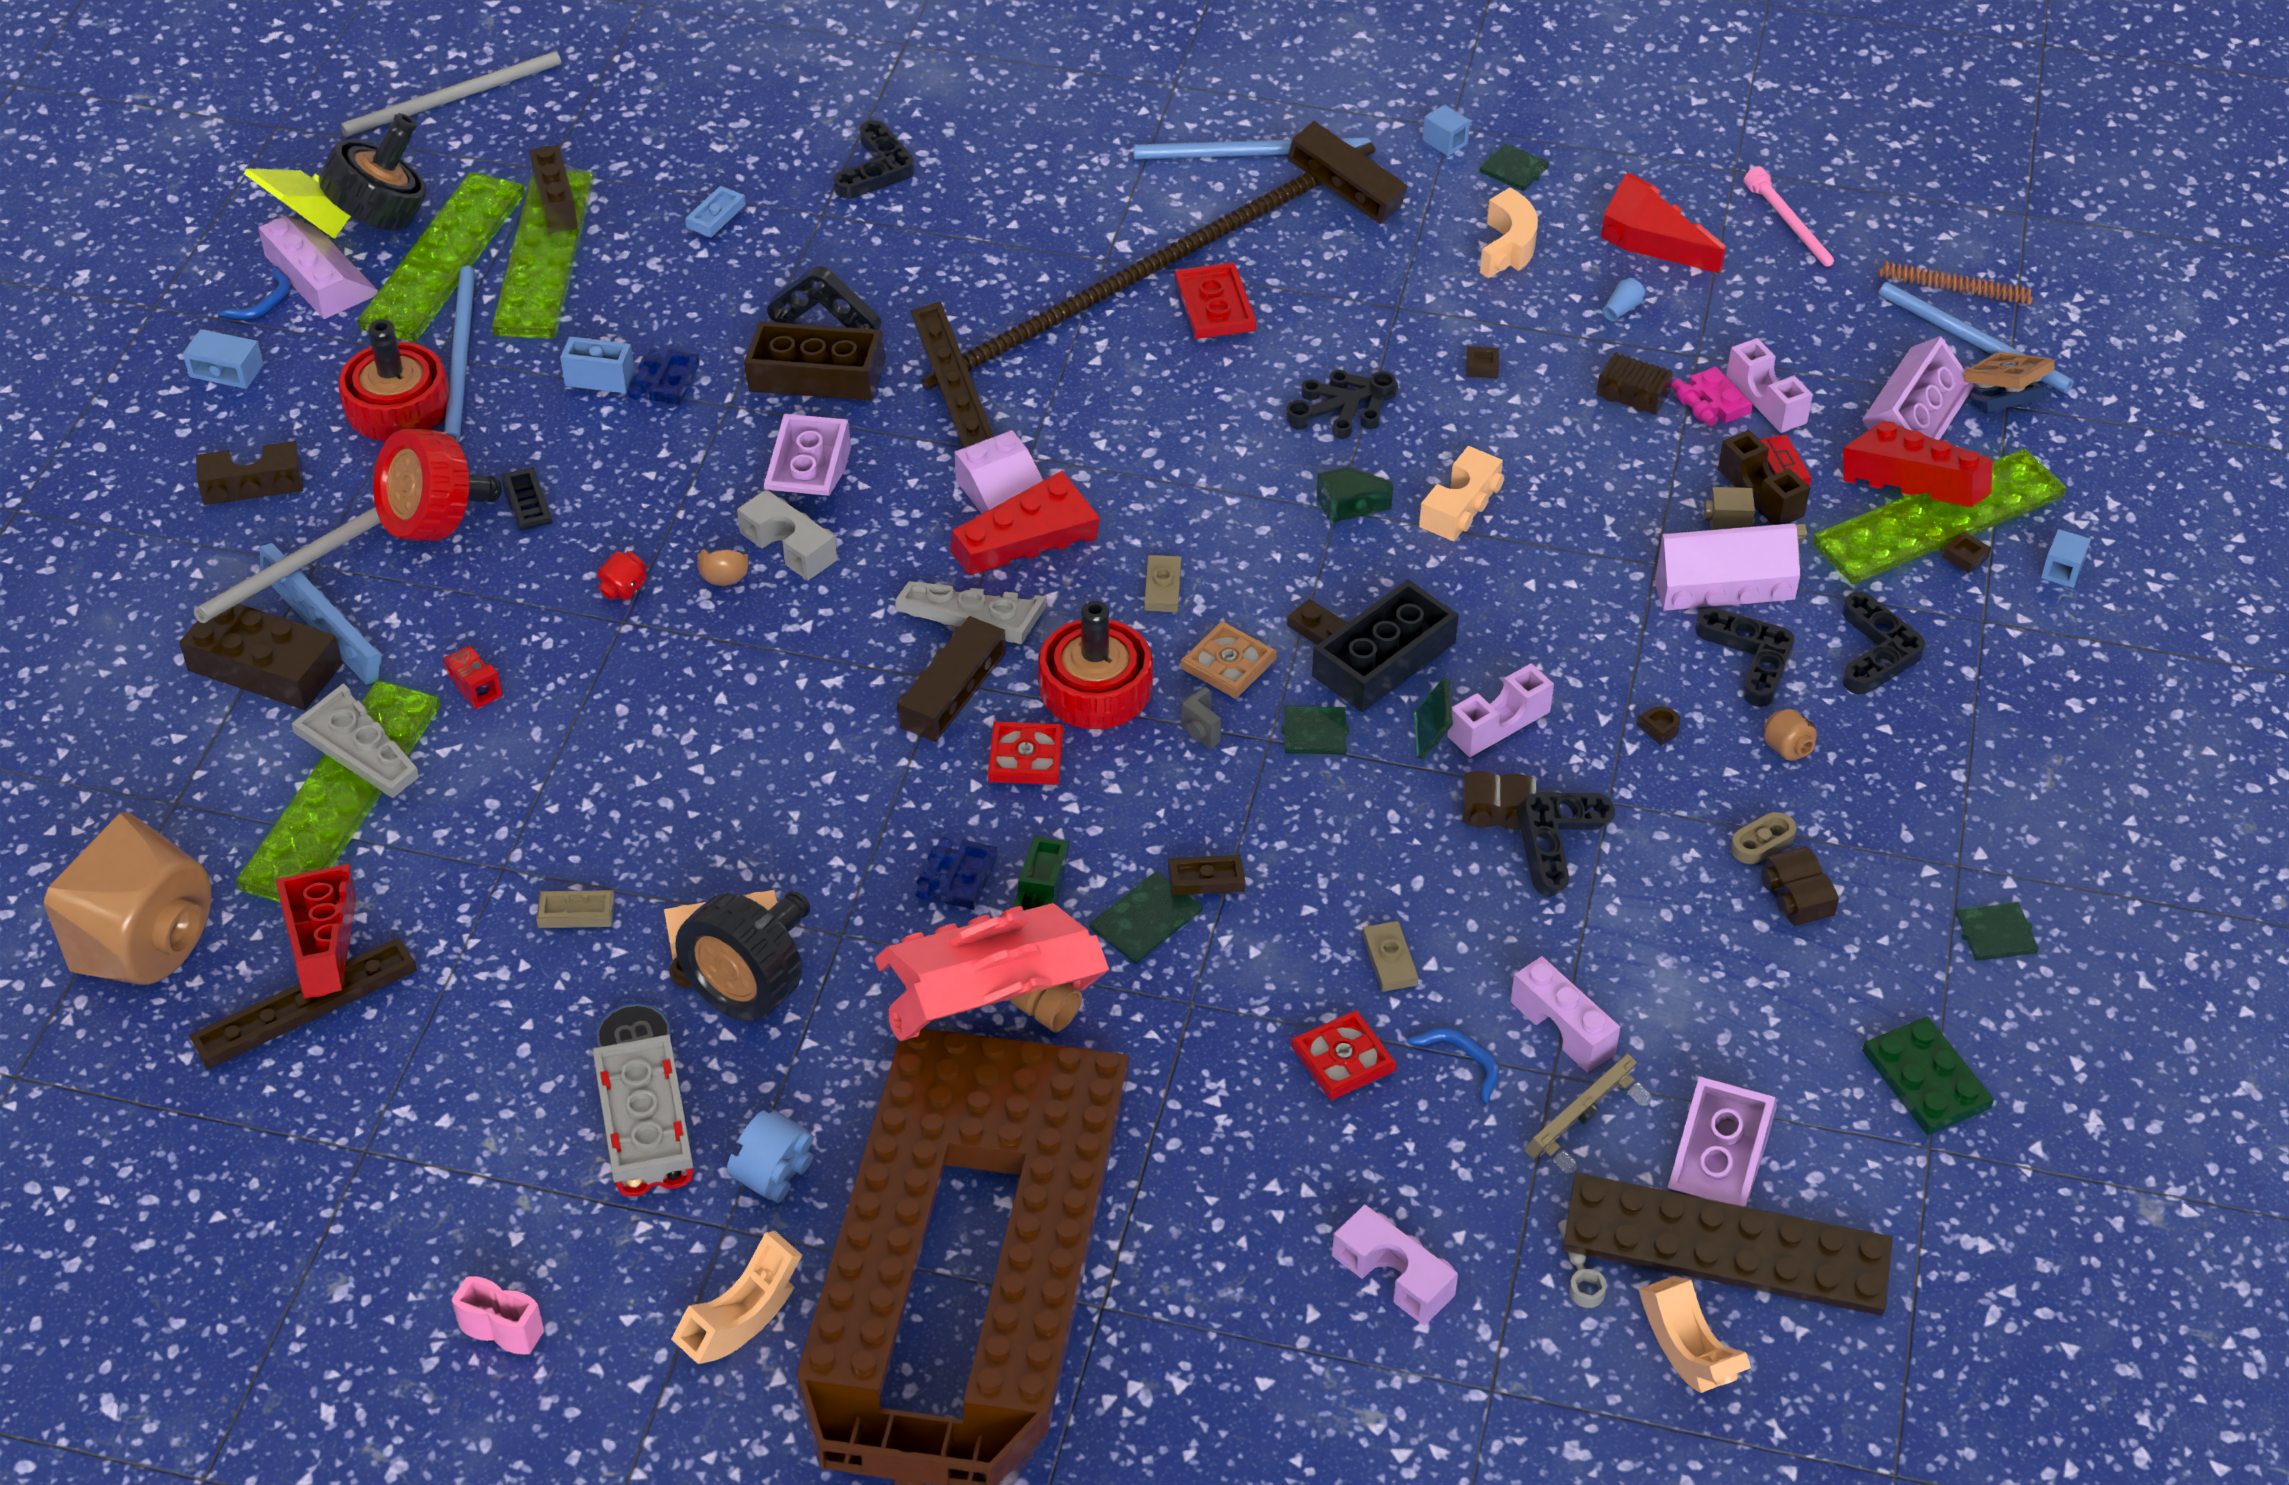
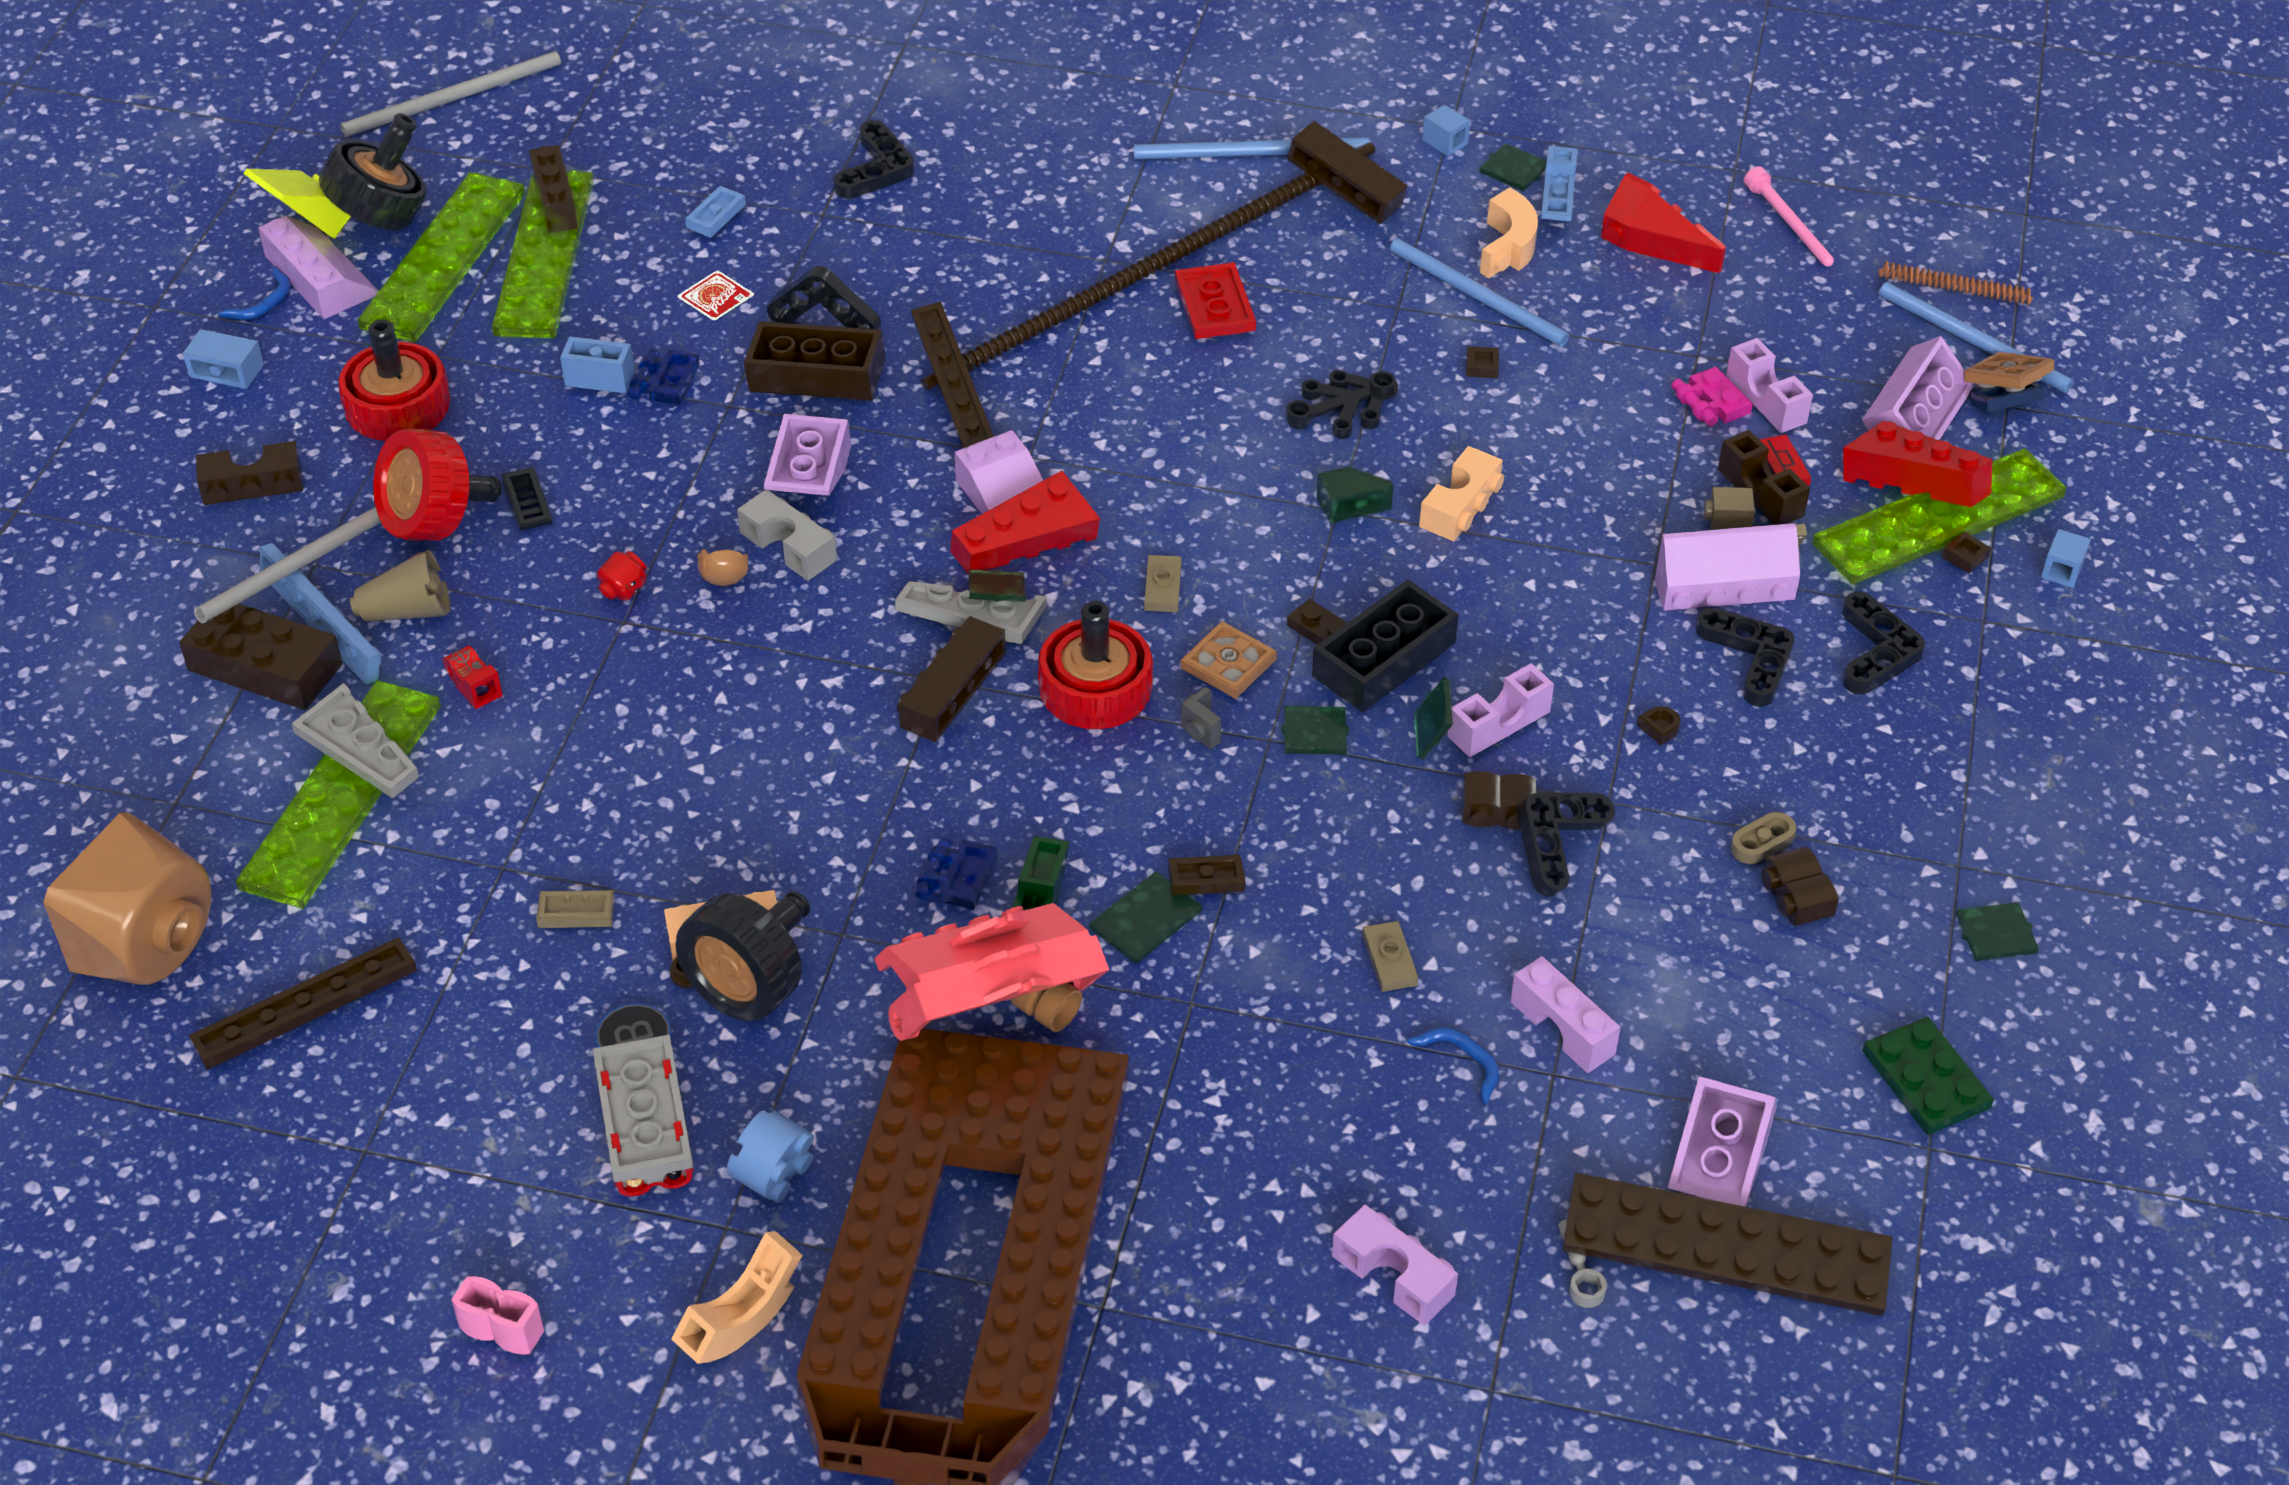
(319, 923): red wedge -> none
(404, 592): none -> dark tan cone
(459, 352): medium blue piece -> none
(715, 295): none -> sticker
(996, 585): none -> piece
(1025, 753): red piece -> none
(1343, 1055): red piece -> none
(1479, 292): none -> medium blue piece
(1559, 183): none -> medium blue slope
(1583, 1110): dark tan piece -> none
(1625, 297): medium blue cone -> none
(1634, 383): dark brown brick -> none
(1686, 1336): light nougat arch -> none
(1790, 734): medium nougat head -> none

